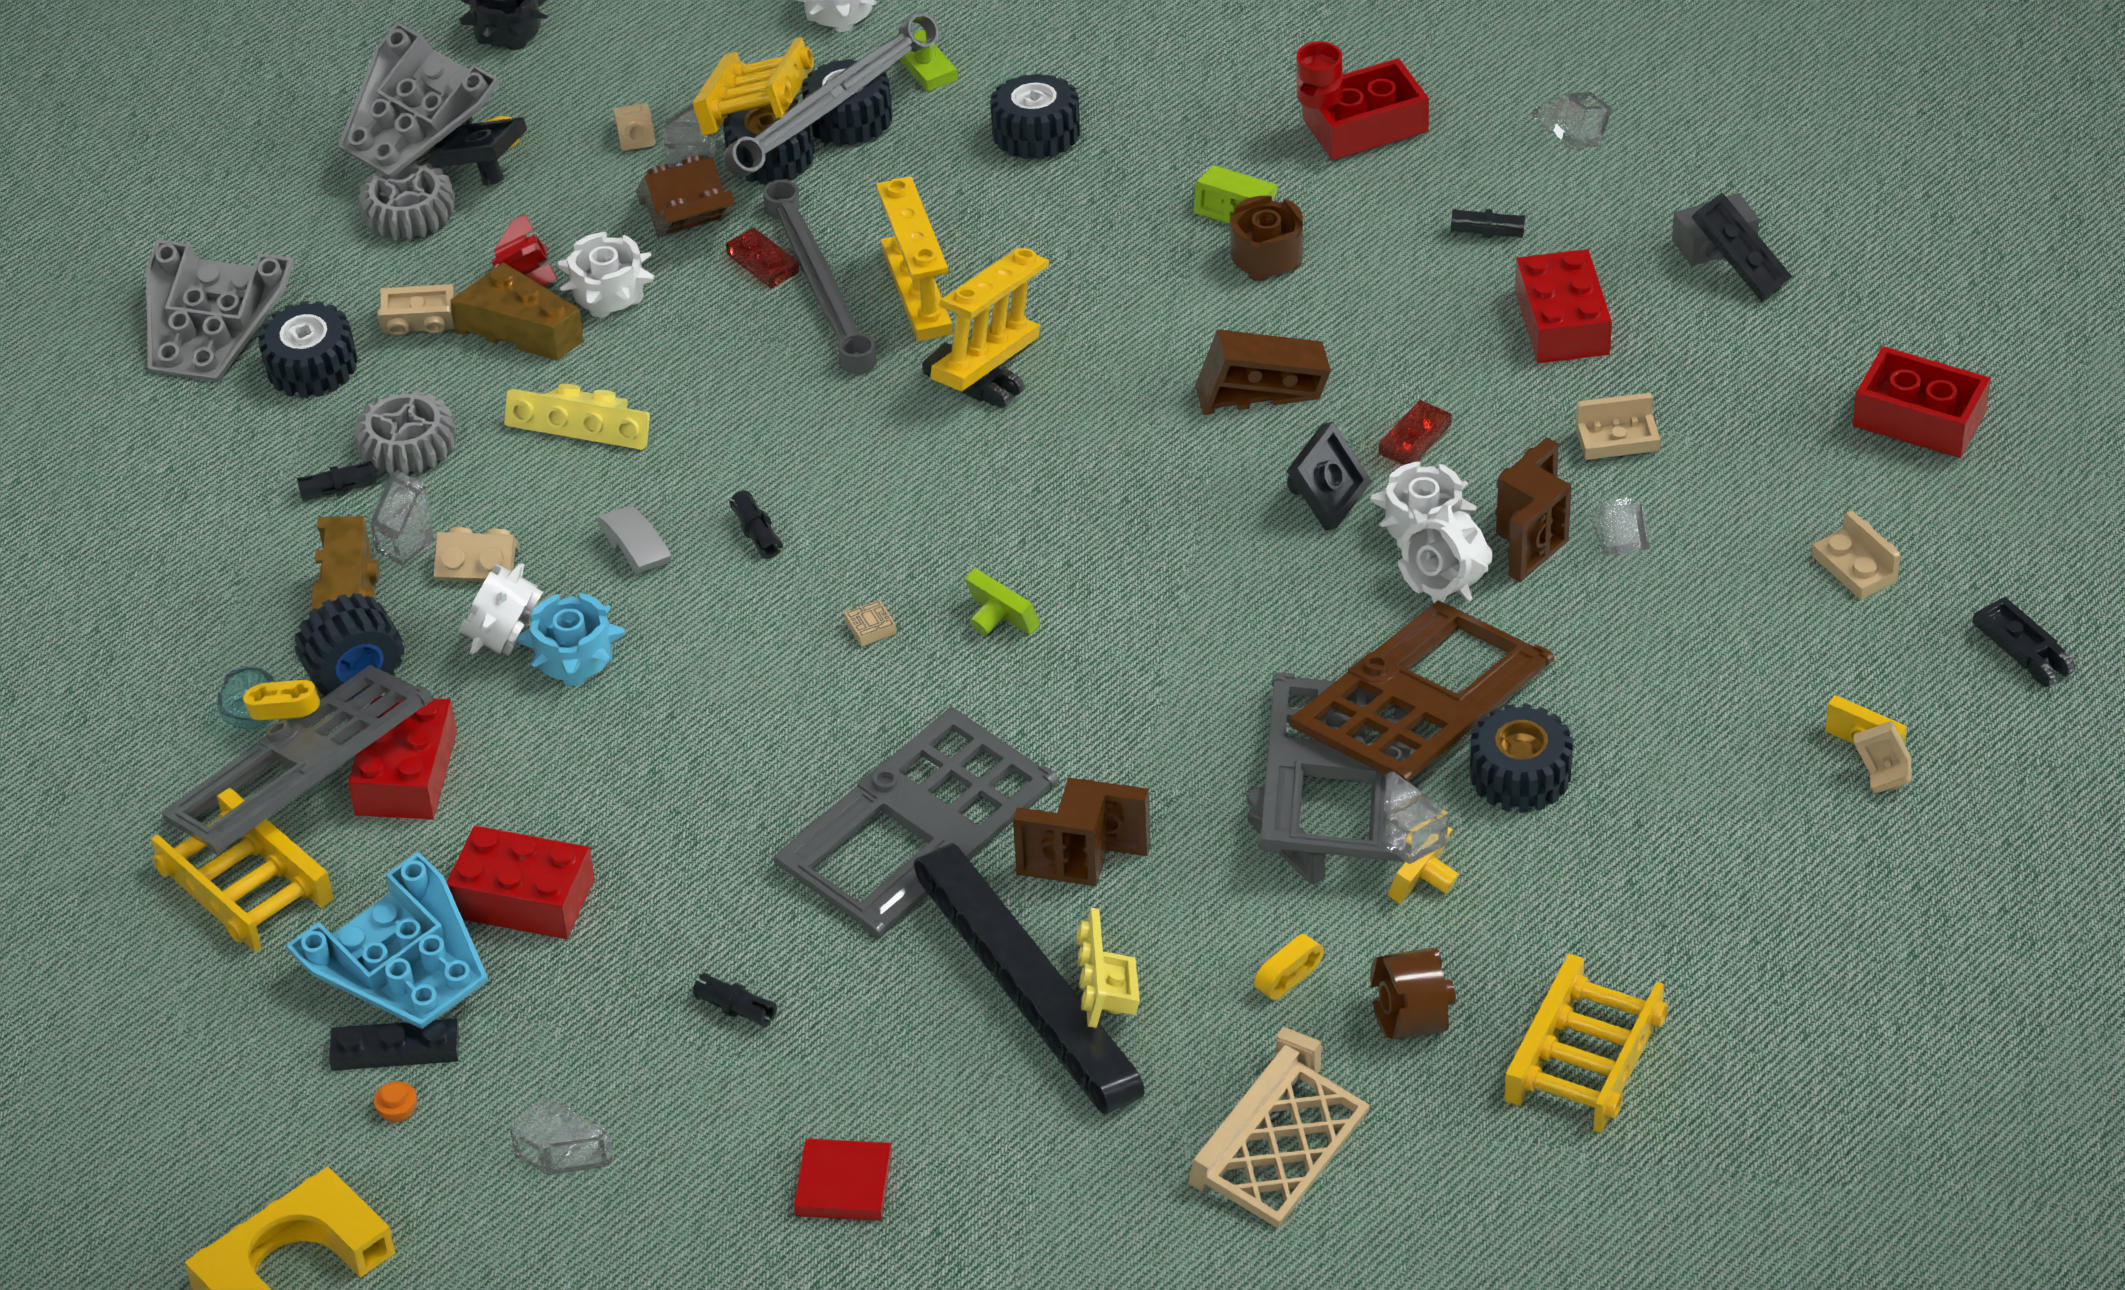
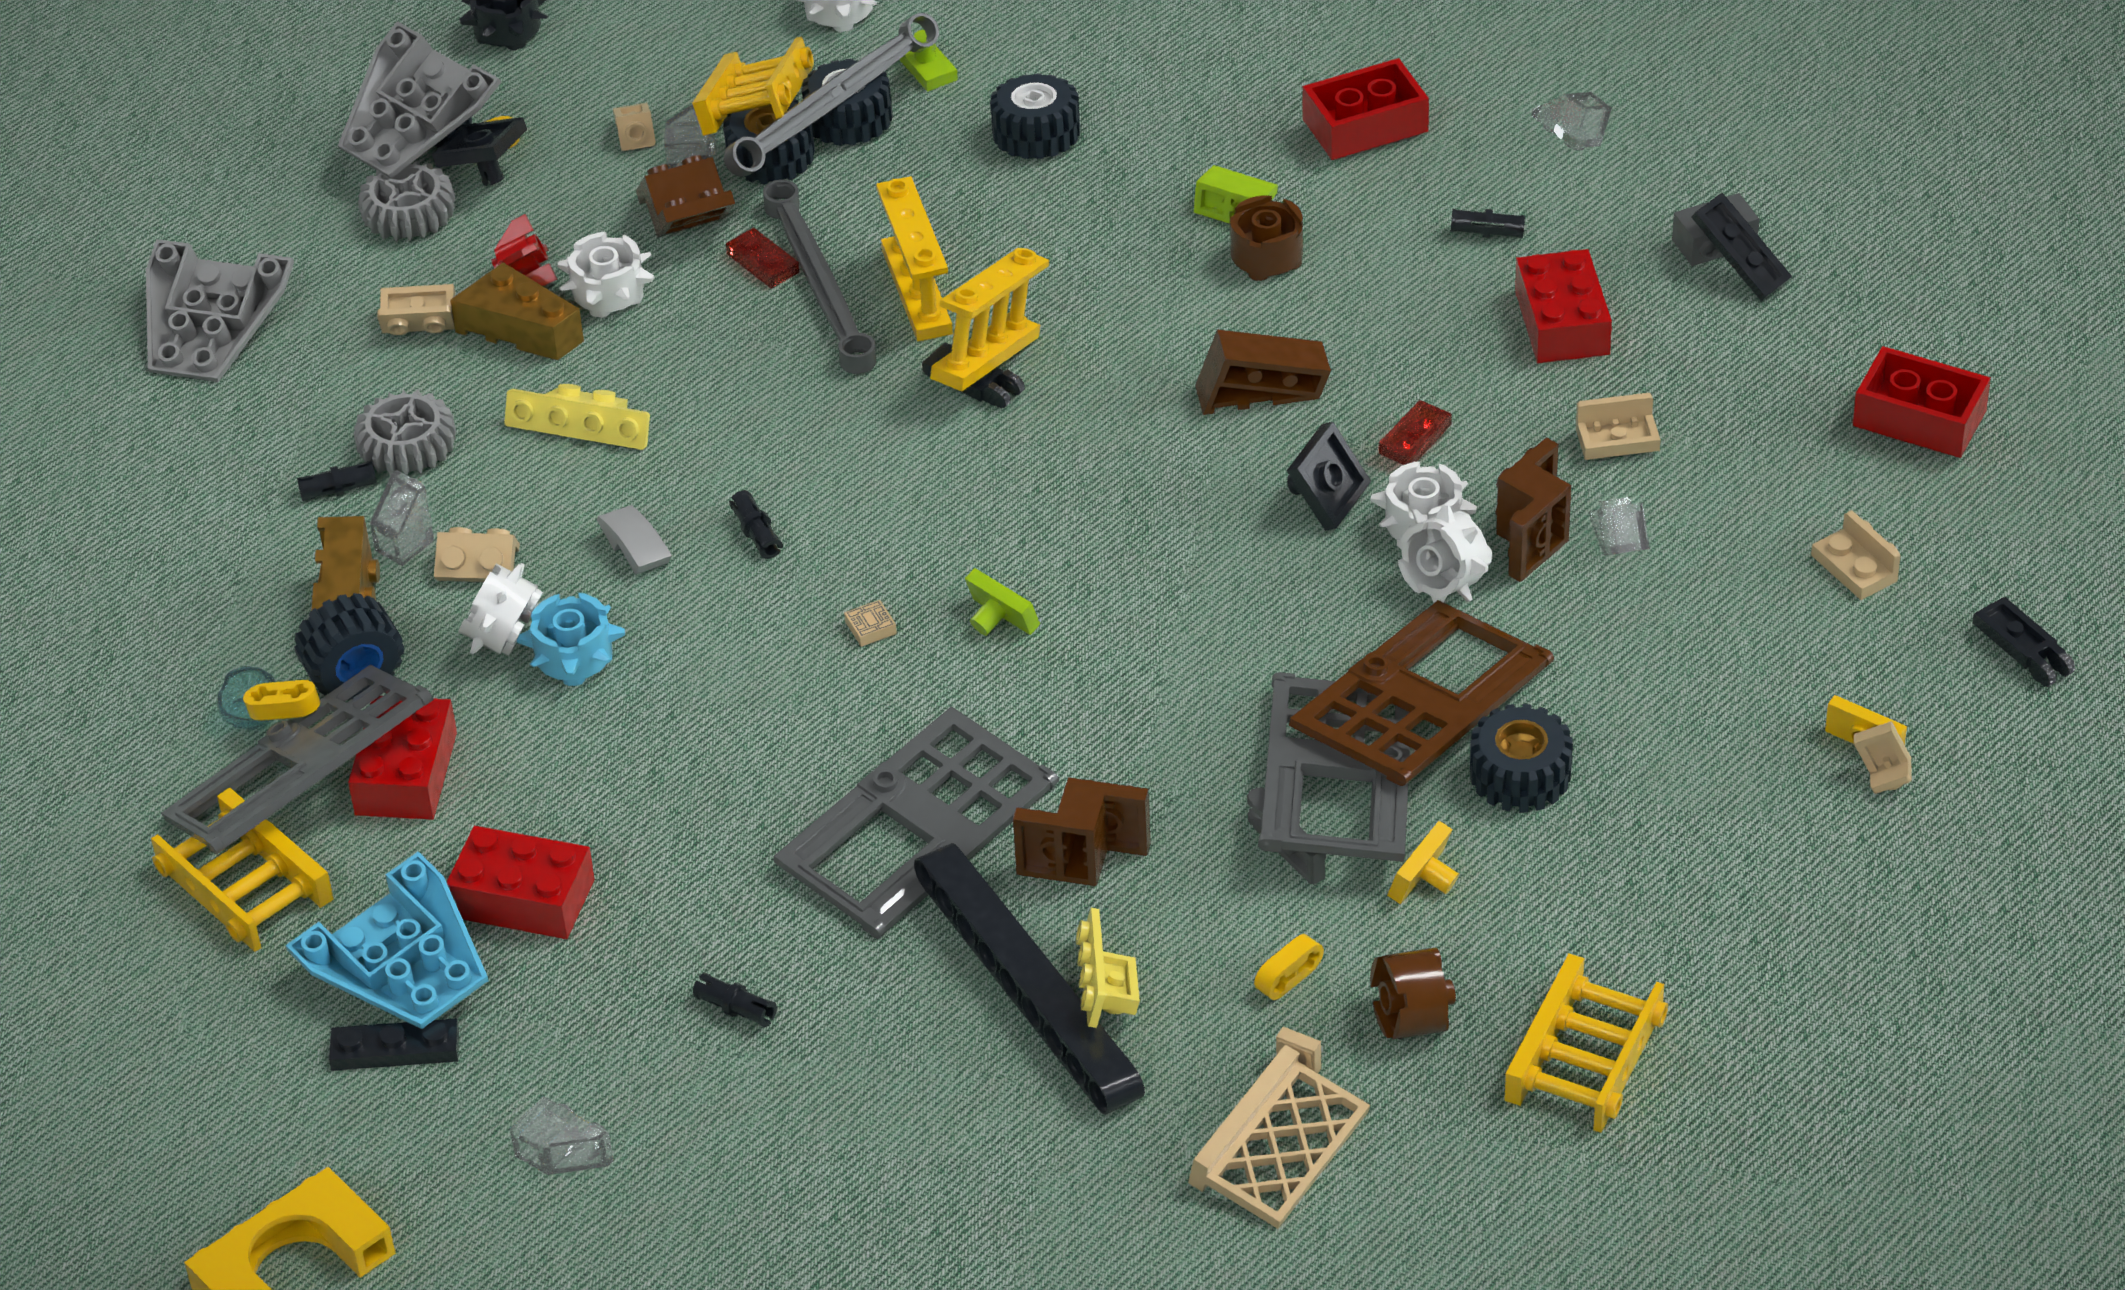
(308, 349): black wheel -> none
(395, 1101): orange plate -> none
(843, 1179): red tile -> none
(1319, 75): red wheel -> none
(1411, 821): clear slope -> none

